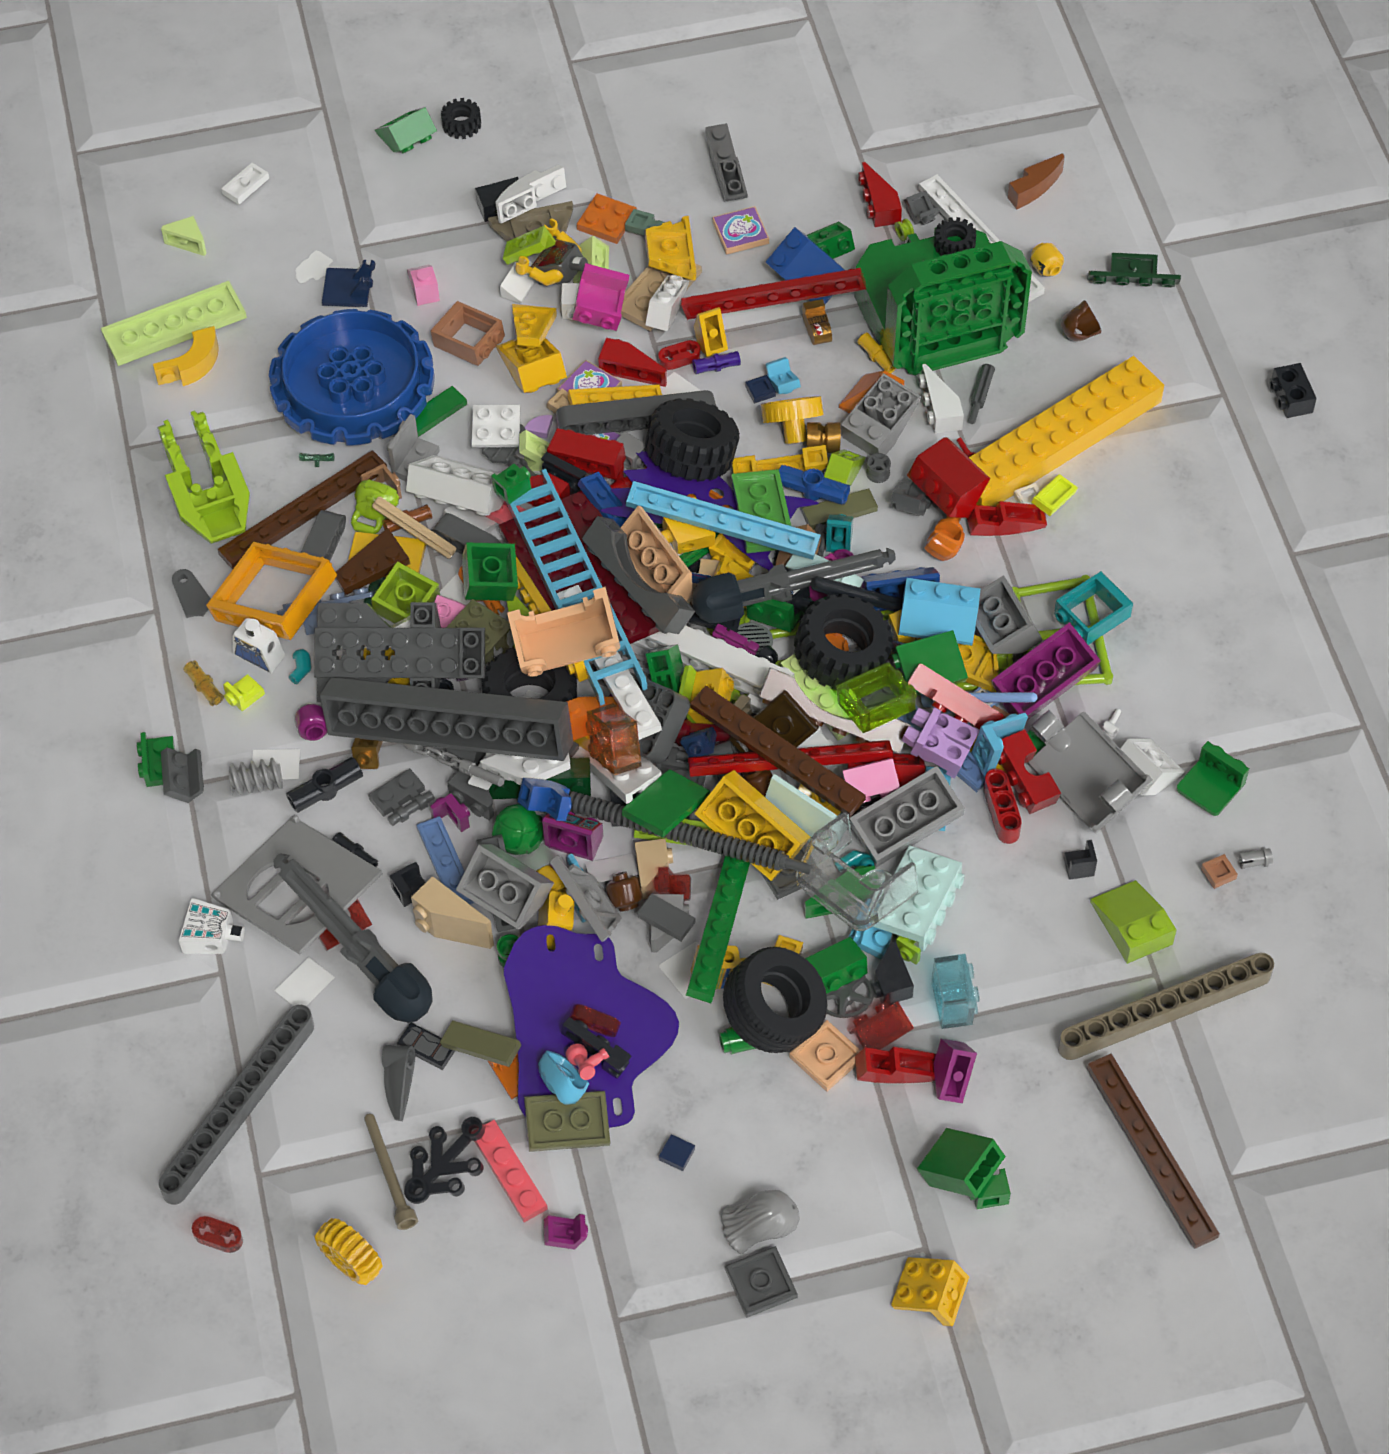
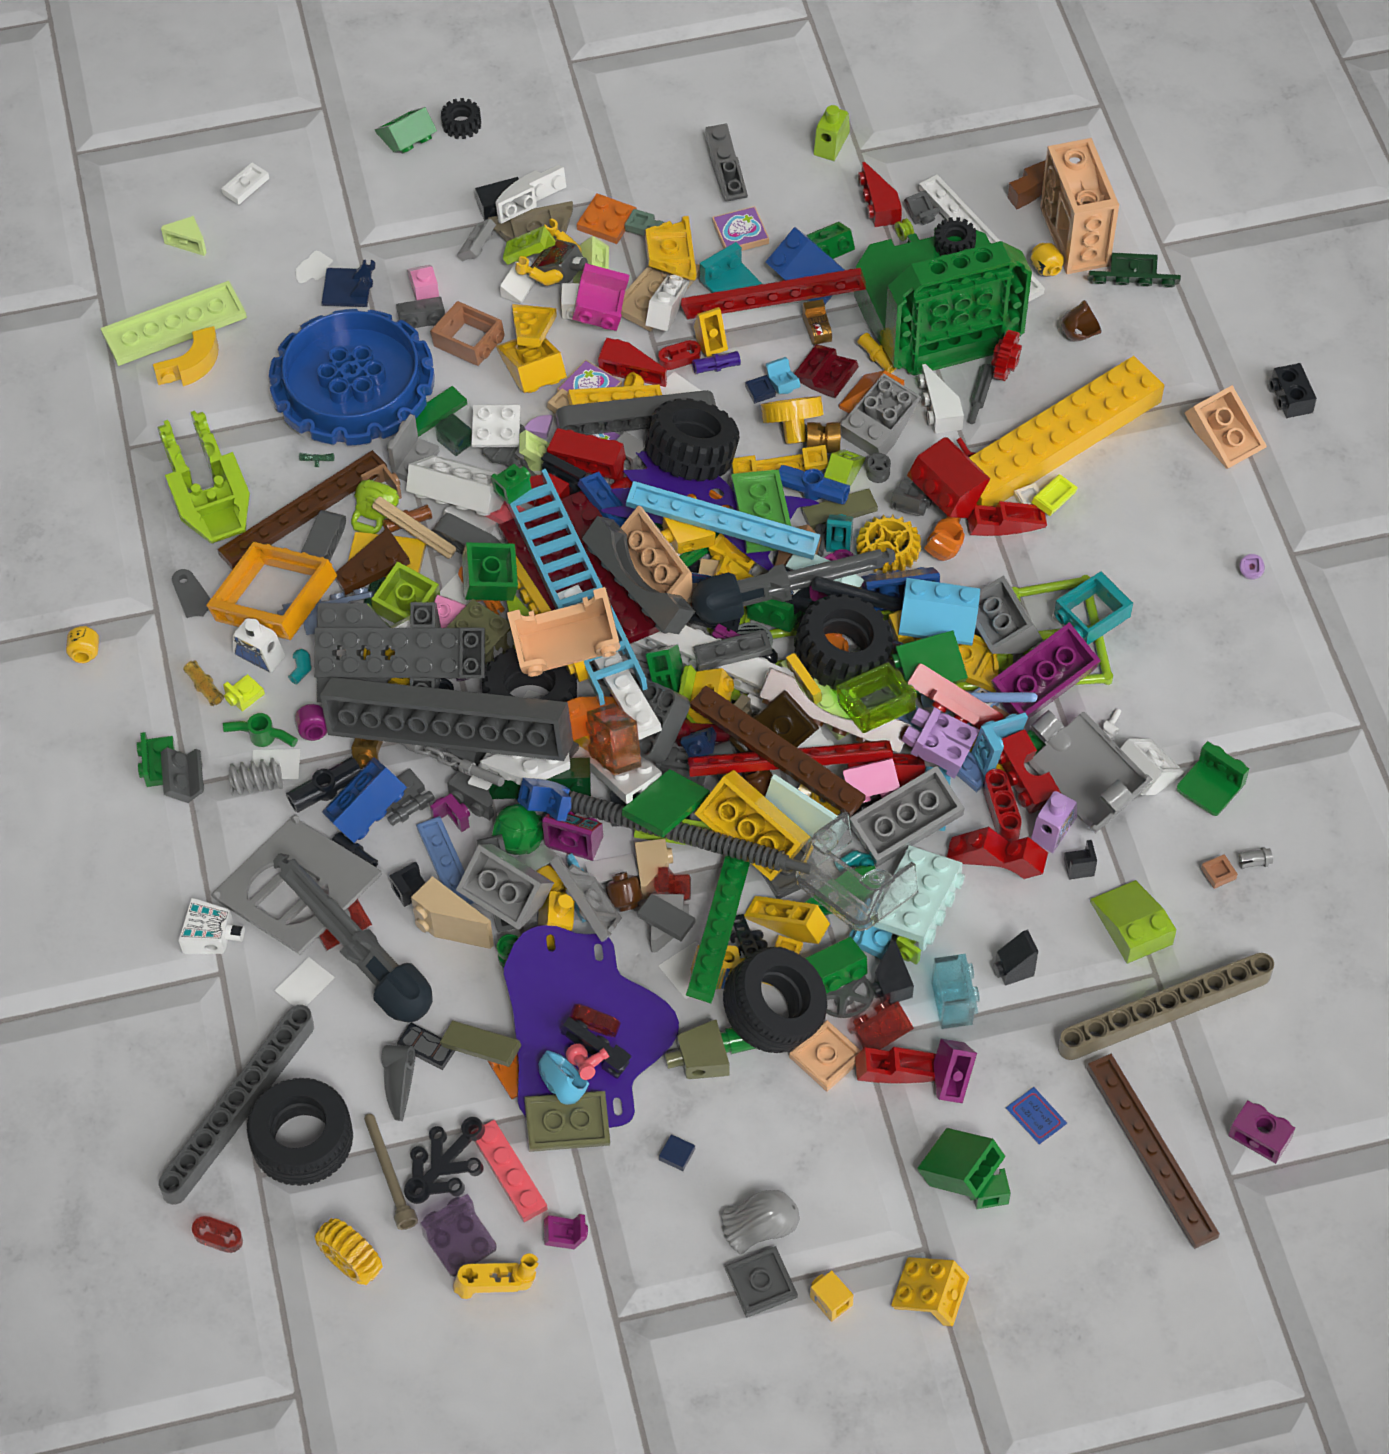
(82, 644): none -> yellow head
(264, 737): none -> green piece
(288, 1101): none -> black tyre
(364, 800): none -> blue slope
(421, 312): none -> dark grey bracket
(454, 434): none -> clear green brick
(457, 1235): none -> clear purple bracket
(473, 245): none -> light grey plate
(479, 1279): none -> yellow beam
(633, 380): none -> yellow hinge
(700, 1053): none -> olive torso
(726, 271): none -> teal bracket
(732, 650): none -> dark grey tile
(753, 938): none -> black piece
(790, 918): none -> yellow slope
(804, 678): none -> yellow tile
(826, 371): none -> dark red slope
(831, 1295): none -> yellow brick
(834, 125): none -> lime torso
(894, 535): none -> yellow gear
(990, 849): none -> red arch
(1006, 355): none -> red gear
(1016, 959): none -> black slope
(1036, 1115): none -> blue sticker
(1059, 815): none -> lavender torso
(1079, 206): none -> light nougat piece
(1226, 427): none -> light nougat slope
(1252, 566): none -> lavender tile
(1270, 1144): none -> magenta brick

